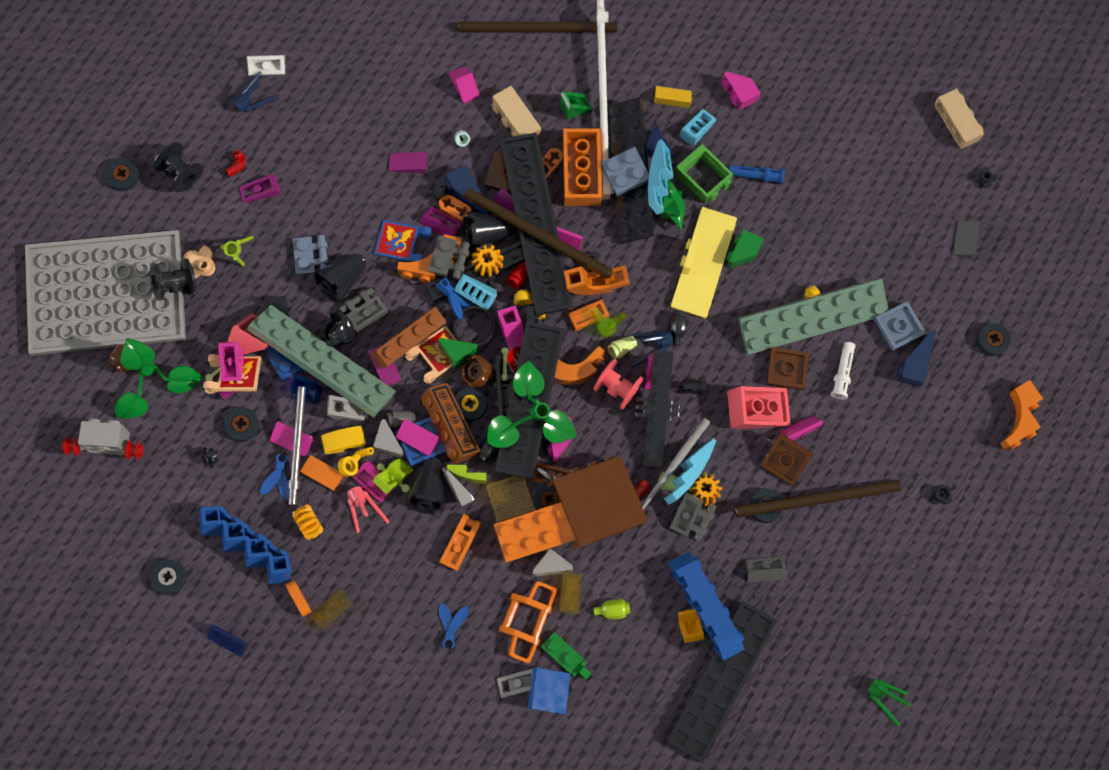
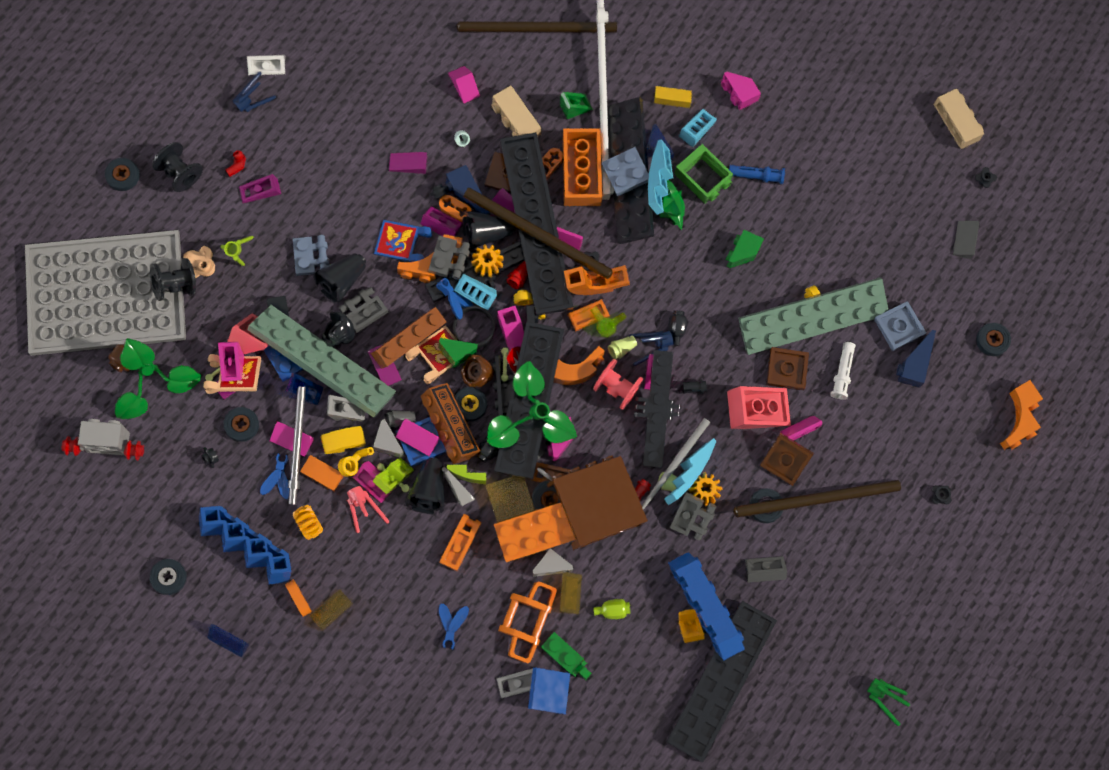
(703, 262): light yellow bracket -> none

